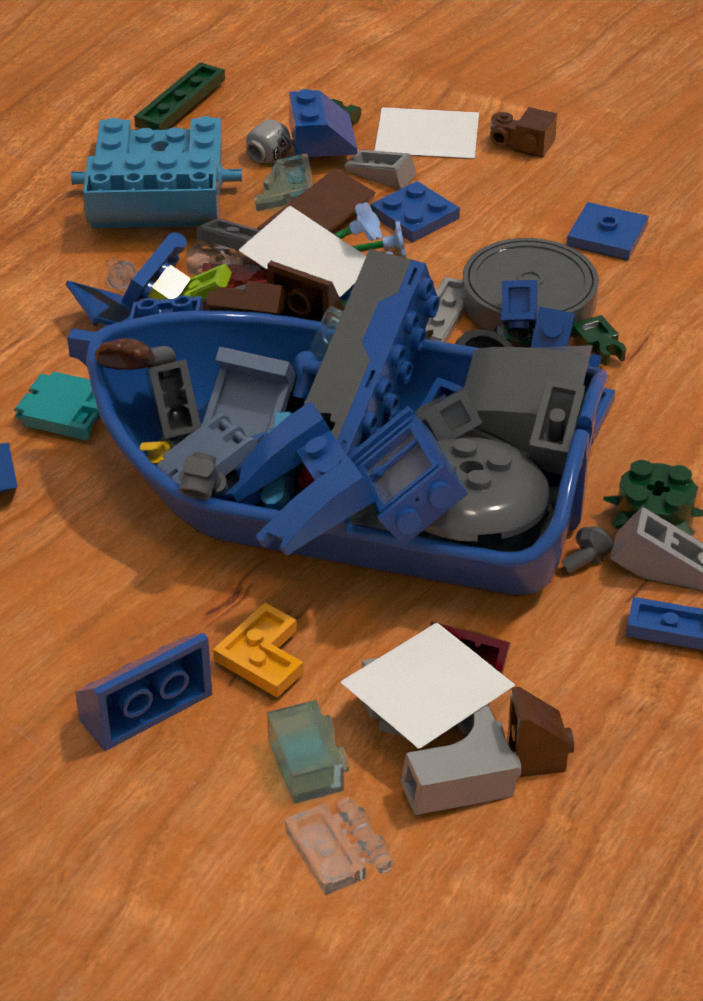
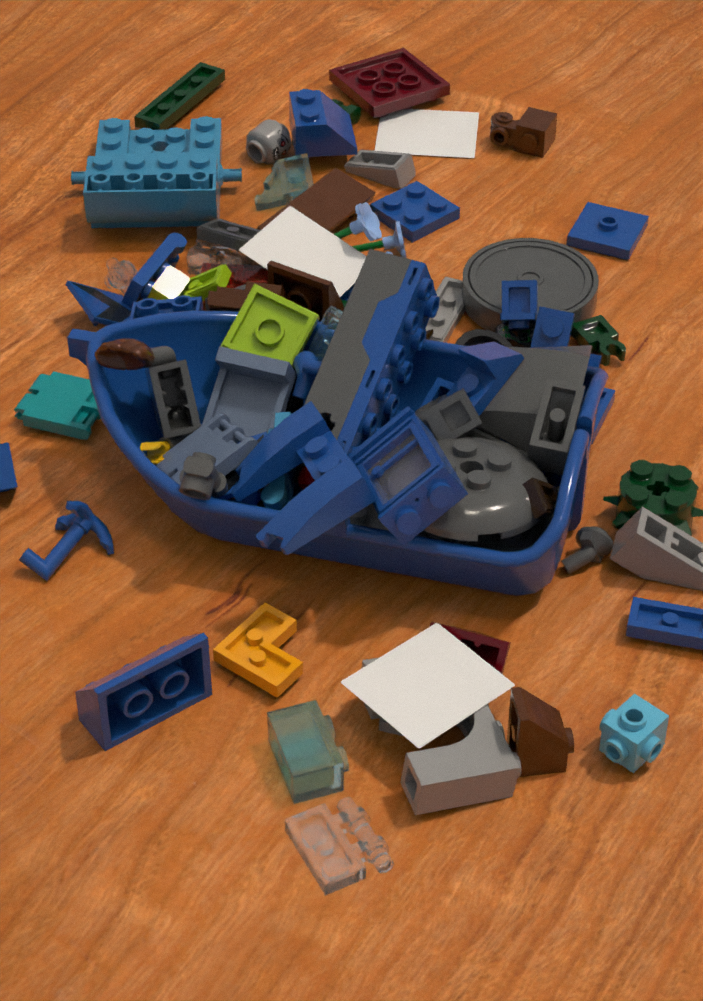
(79, 524): none -> blue piece
(270, 326): none -> lime tile
(389, 82): none -> dark red plate
(486, 372): none -> blue slope
(541, 497): none -> dark brown tile
(633, 733): none -> medium azure brick

